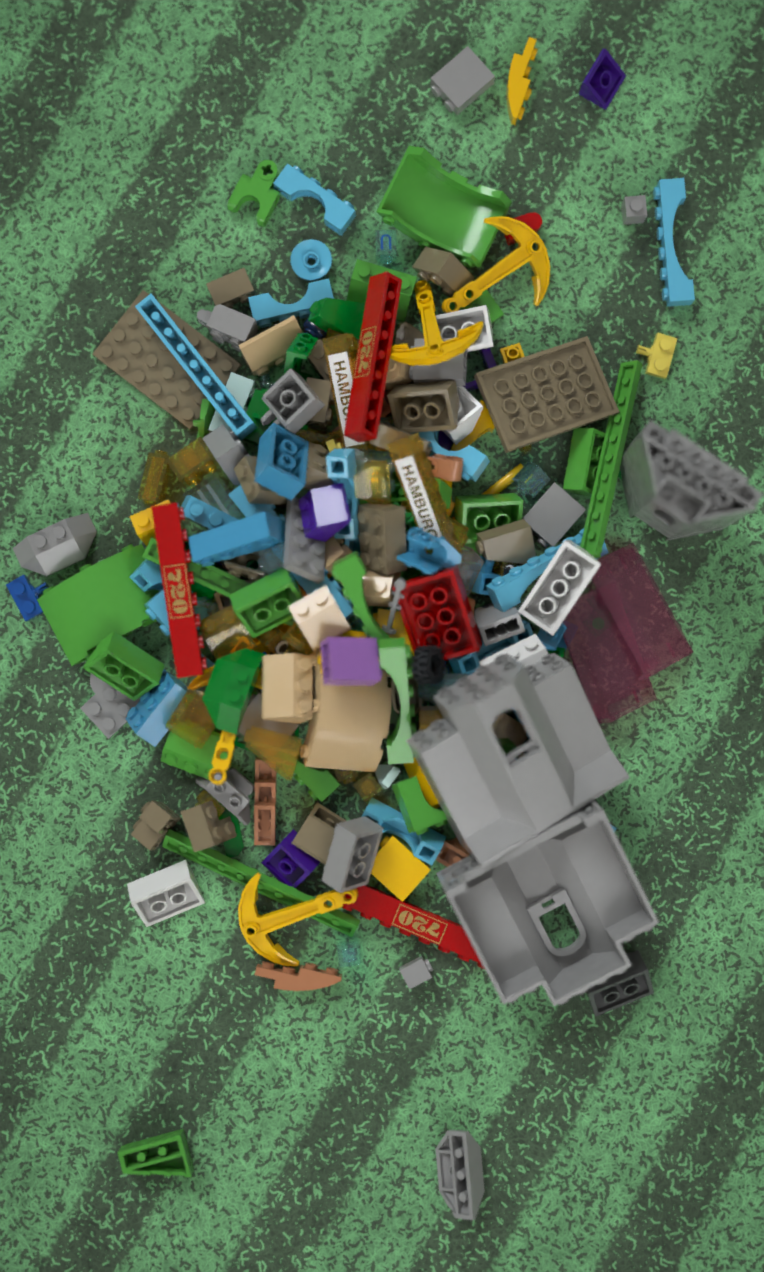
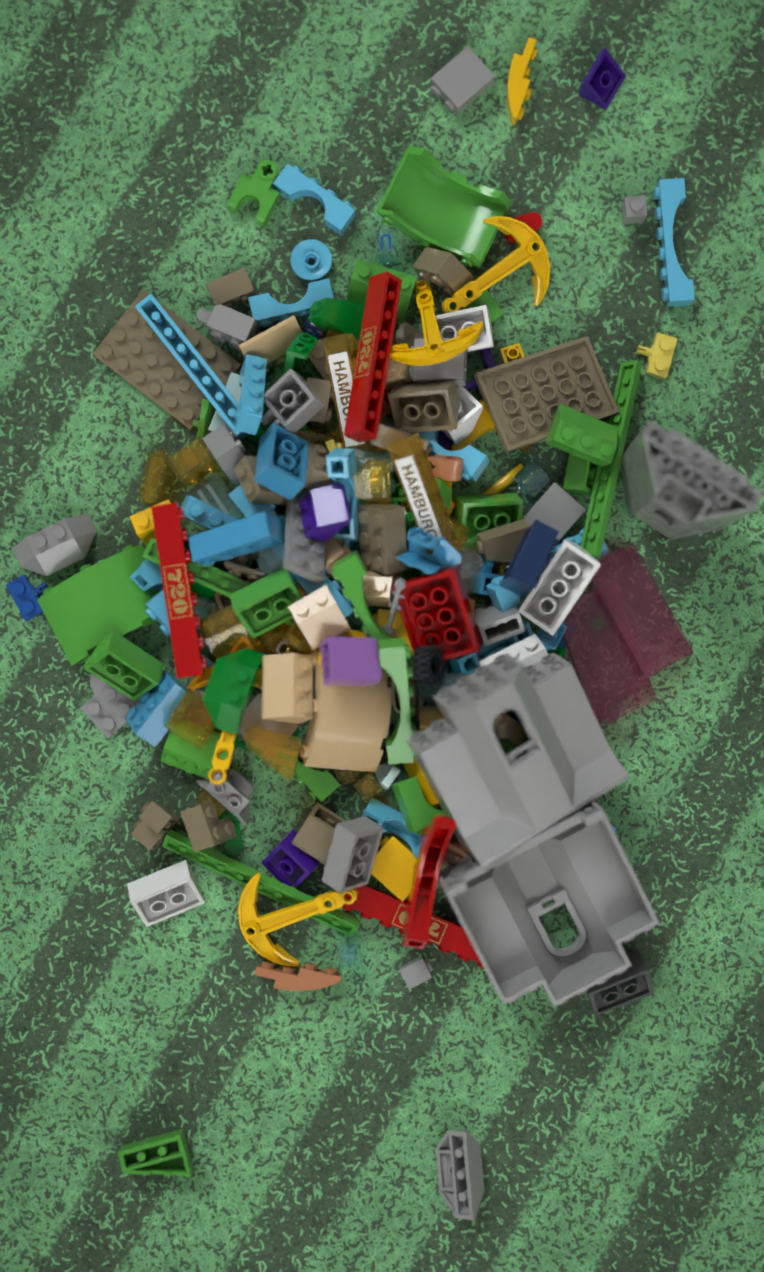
(252, 394): none -> medium azure arch
(265, 804): nougat slope -> none
(425, 878): none -> red arch
(530, 559): none -> dark blue brick
(583, 436): none -> bright green slope

